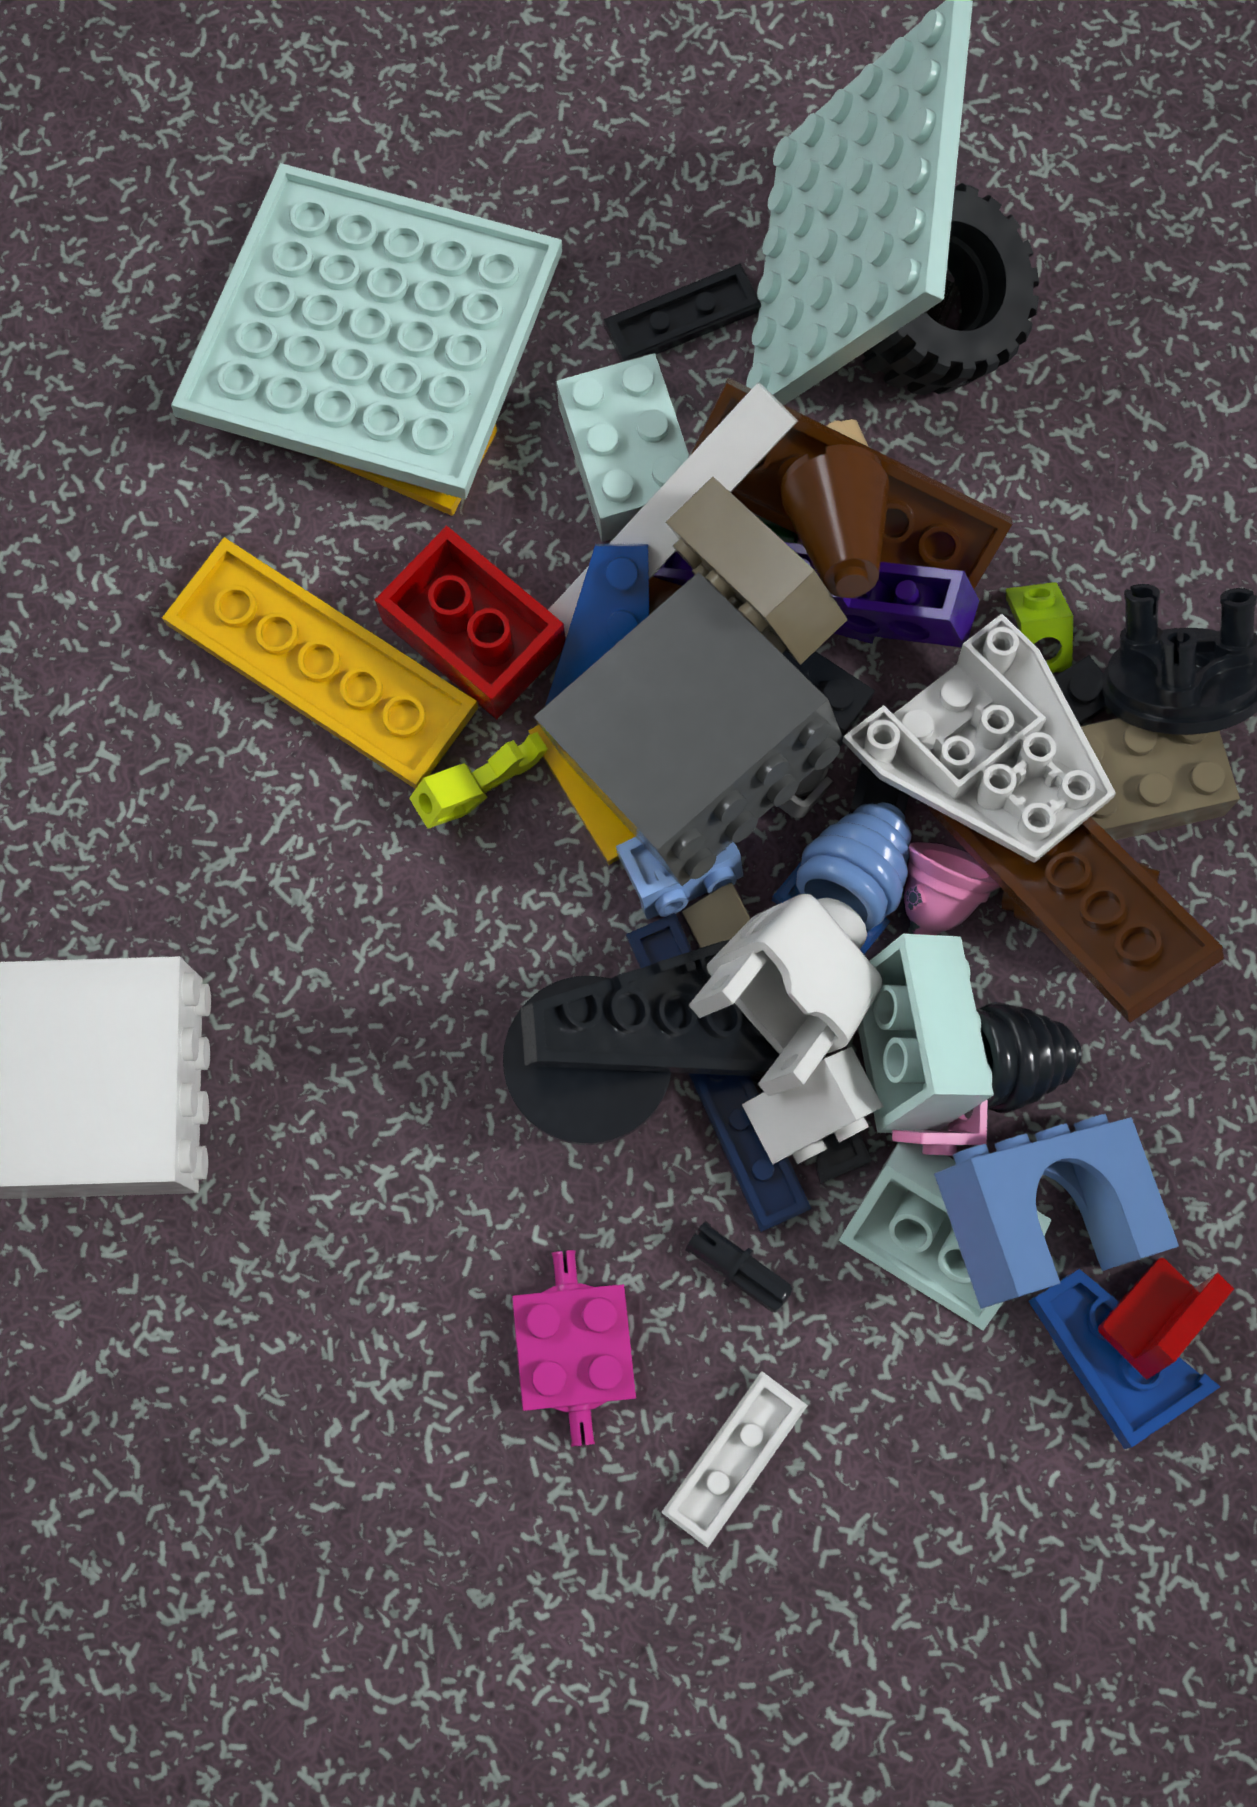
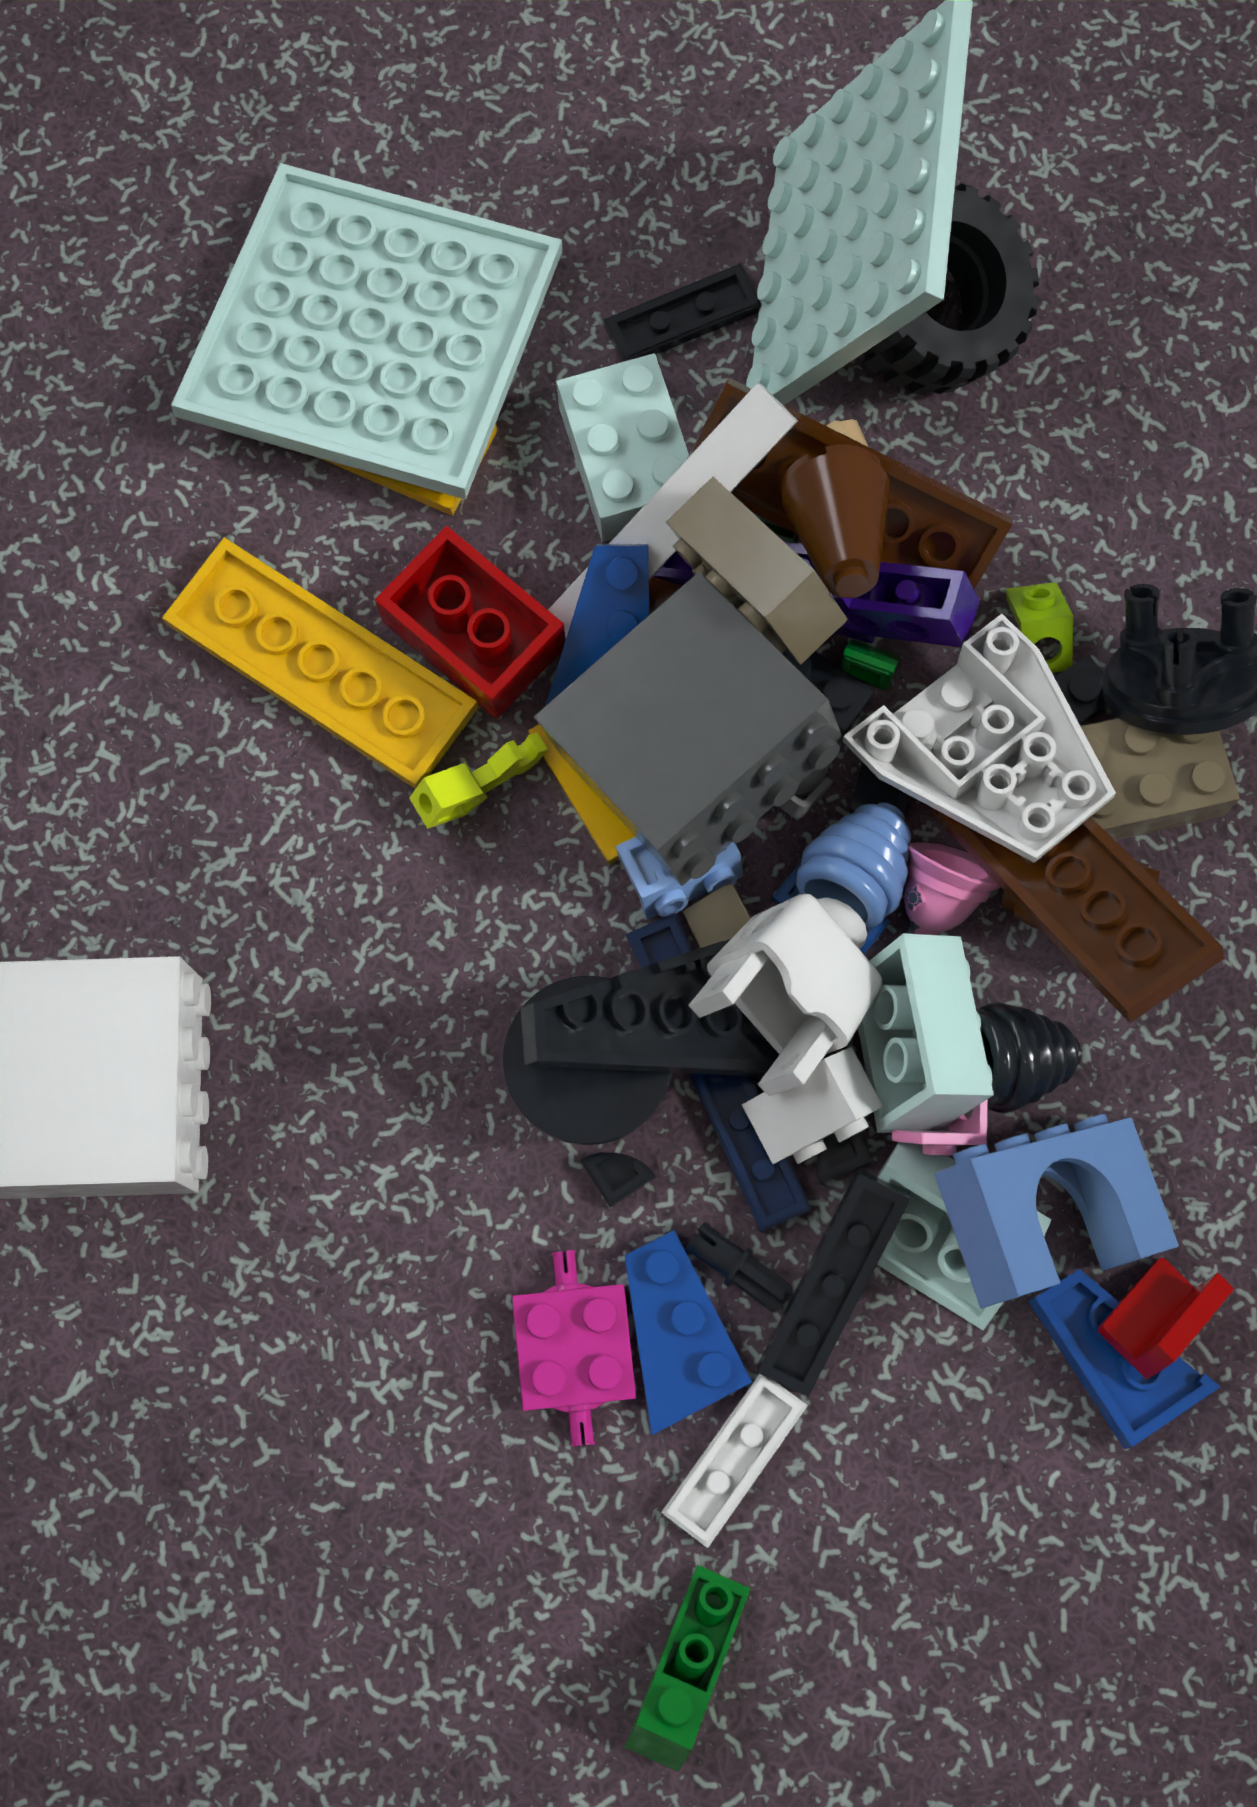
(617, 1175): none -> black tile
(679, 1335): none -> blue wing
(687, 1669): none -> green slope
(833, 1282): none -> black plate
(869, 664): none -> green slope

